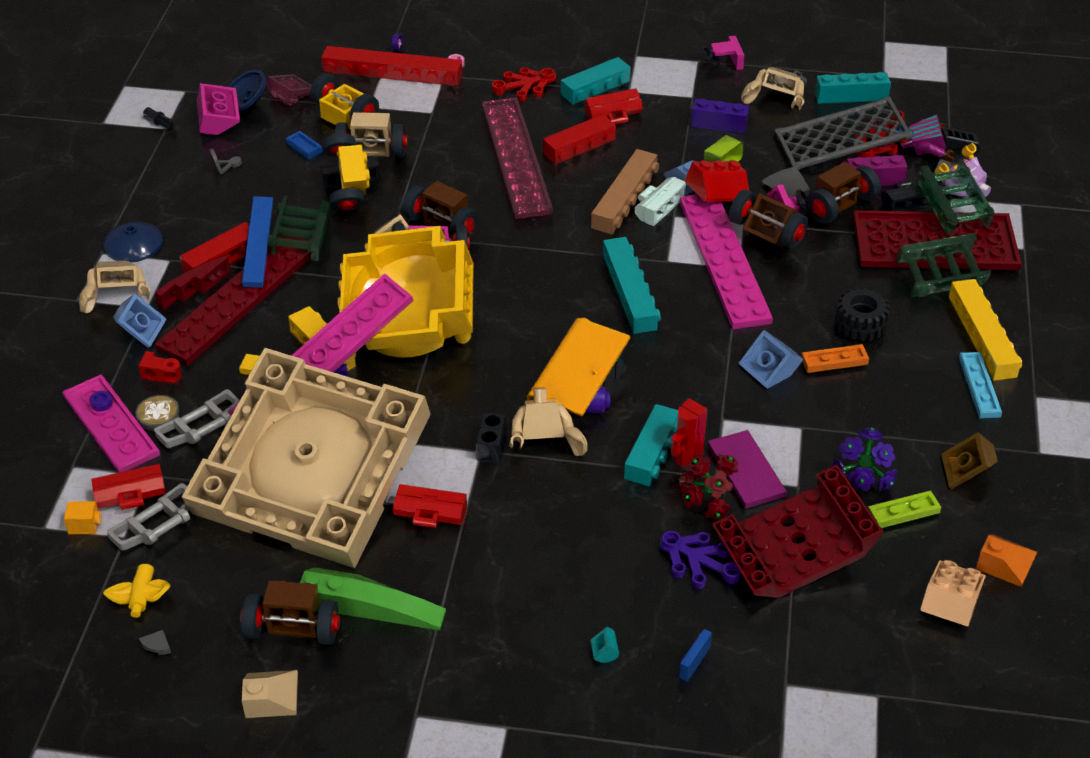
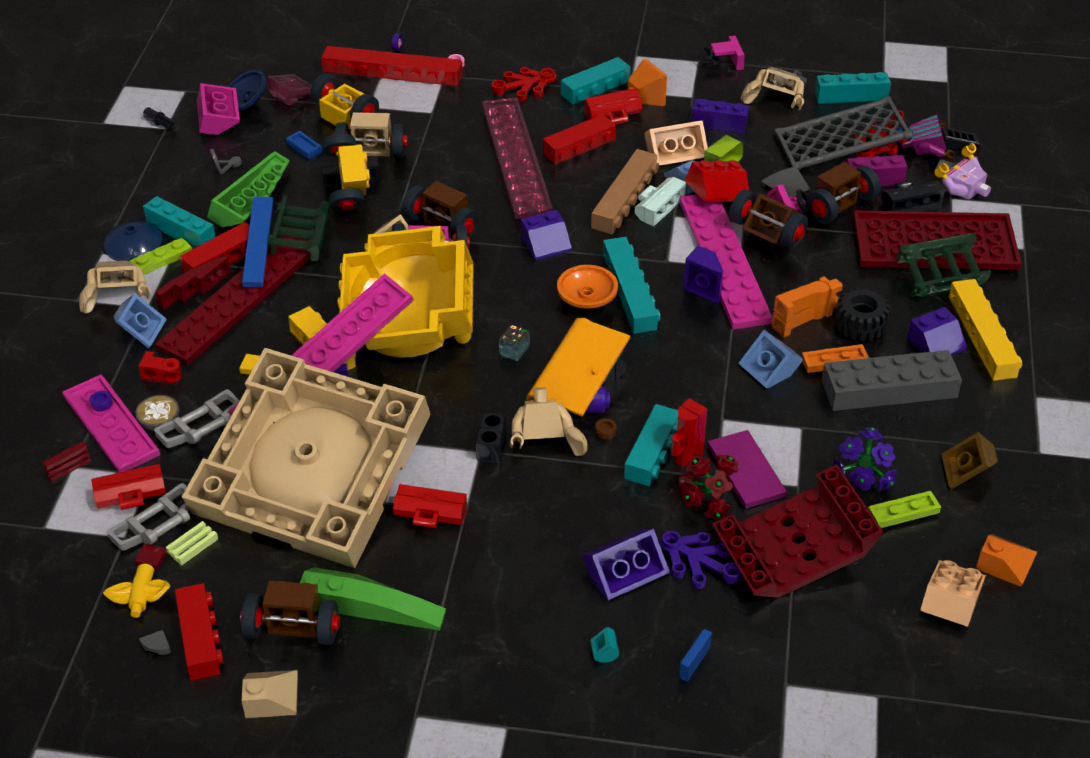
(66, 461): none -> dark red tile
(82, 517): light orange brick -> none
(151, 555): none -> dark red tile
(162, 256): none -> lime plate
(178, 222): none -> teal brick
(189, 541): none -> yellowish green tile
(197, 631): none -> red brick
(235, 203): none -> bright green wedge
(514, 342): none -> clear light blue brick
(545, 235): none -> slope
(587, 286): none -> orange dish
(605, 429): none -> reddish brown tile
(626, 563): none -> dark purple slope
(650, 83): none -> orange slope
(677, 142): none -> light nougat slope
(703, 274): none -> dark purple slope
(805, 304): none -> orange hips
(891, 380): none -> dark grey brick
(937, 332): none -> dark purple slope
(943, 207): clear green fence -> none
(980, 385): medium azure tile -> none

